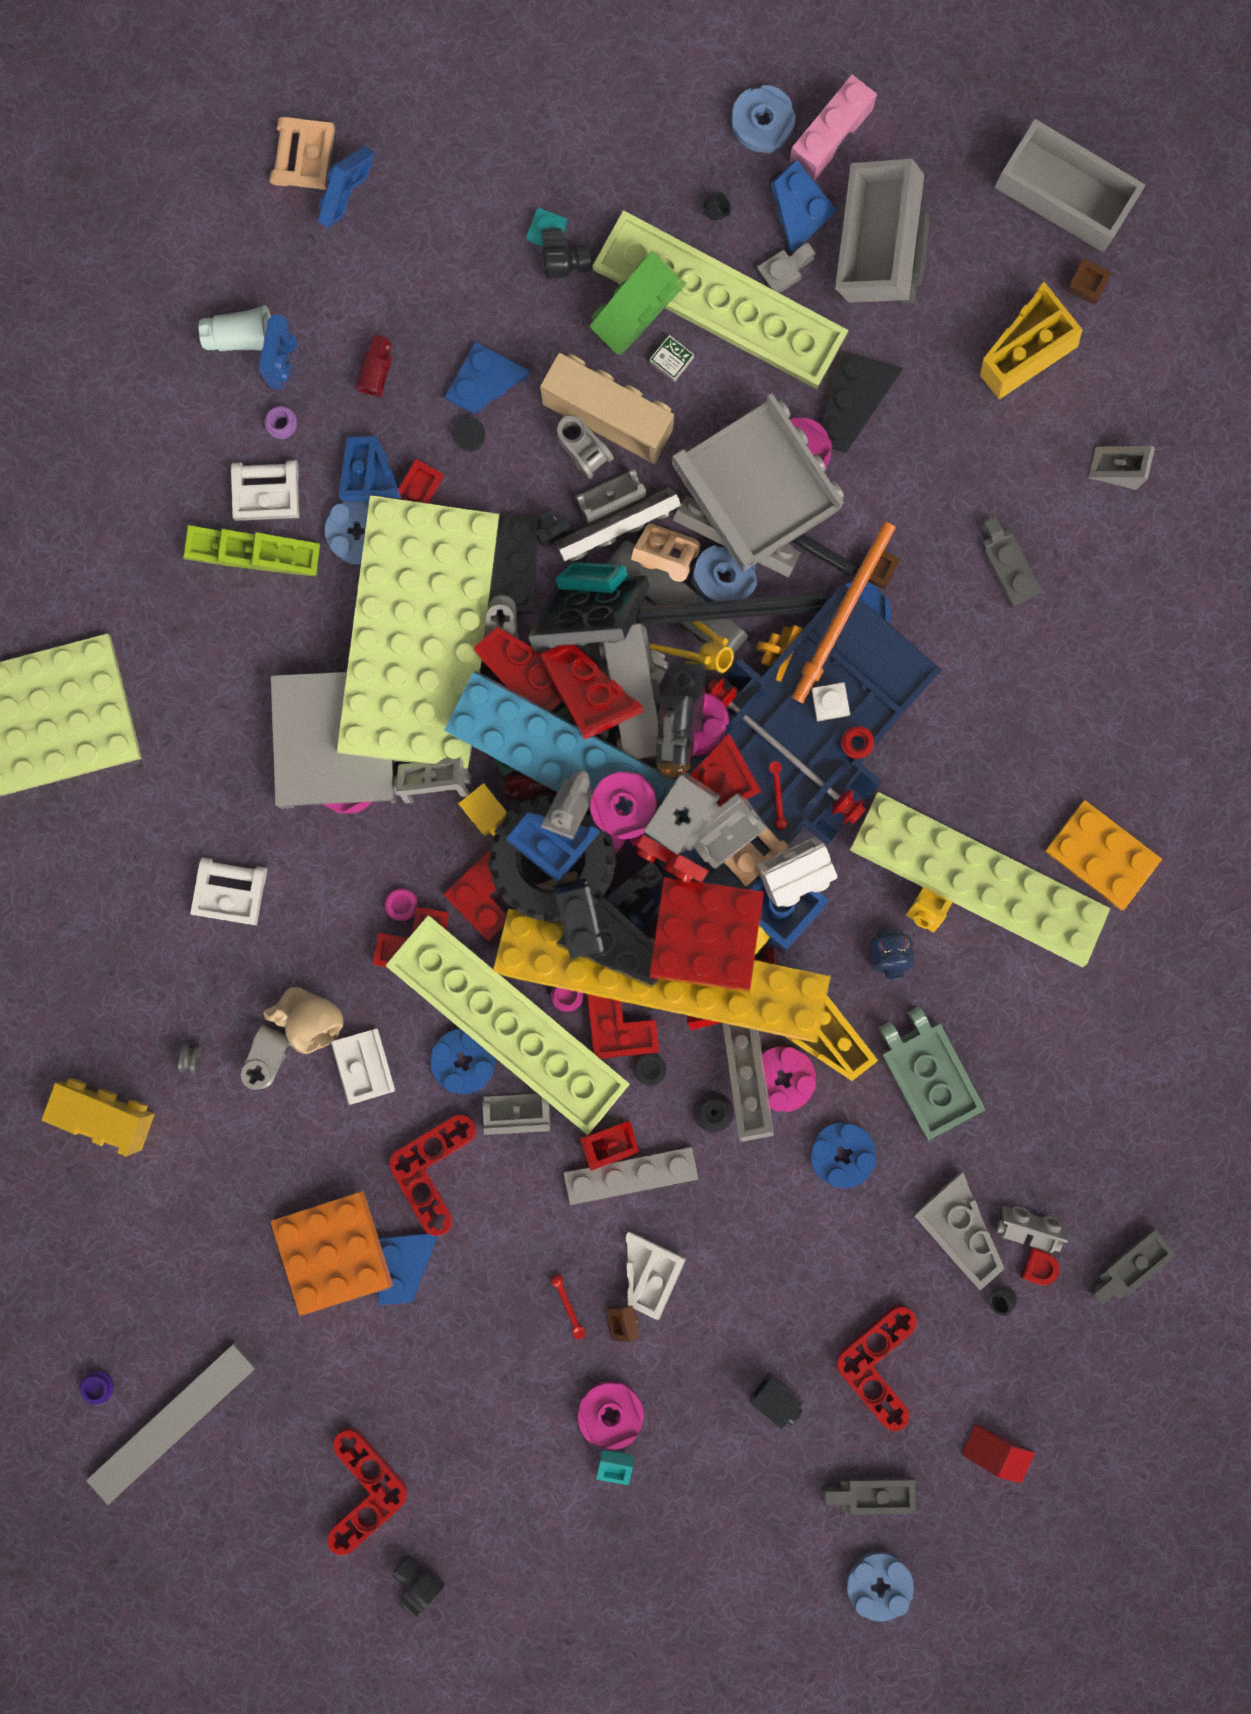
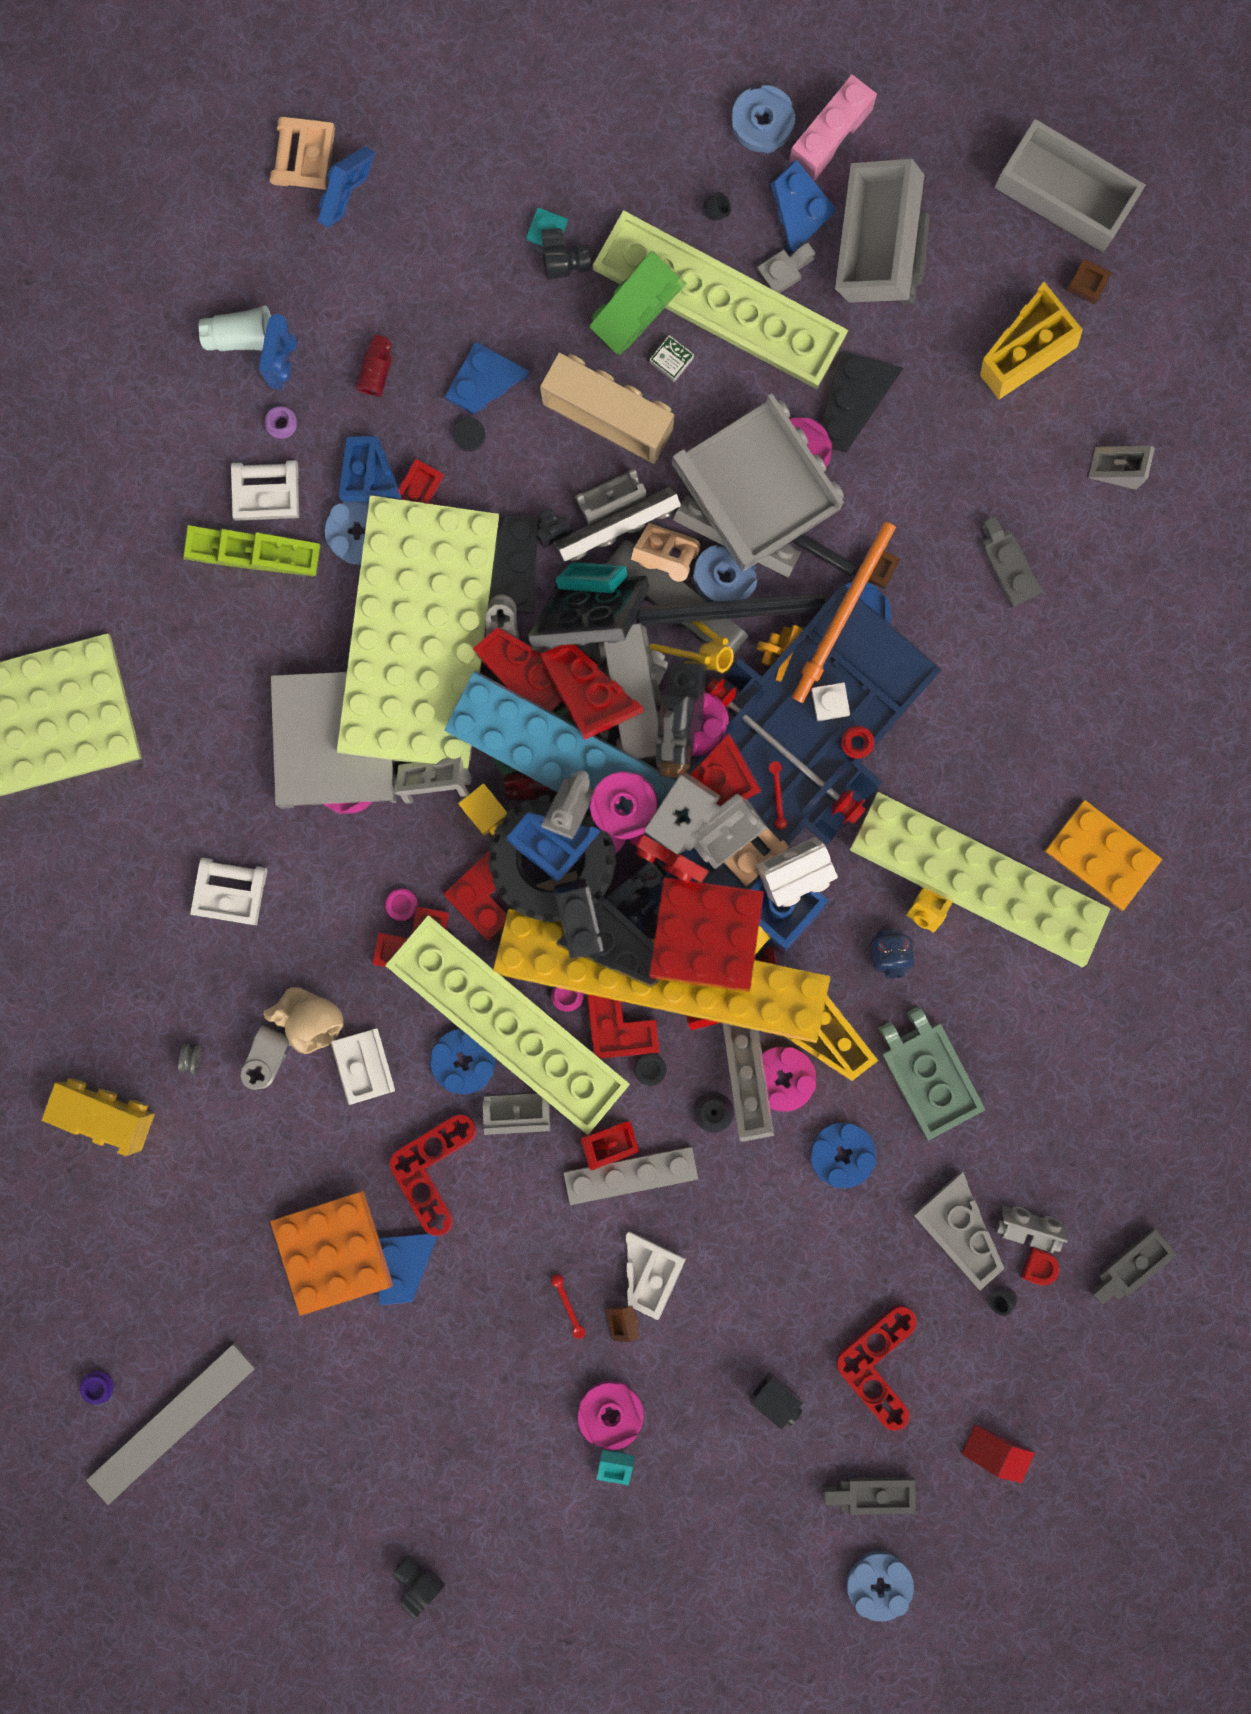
(375, 1498): red beam -> none
(587, 450): light grey piece -> none

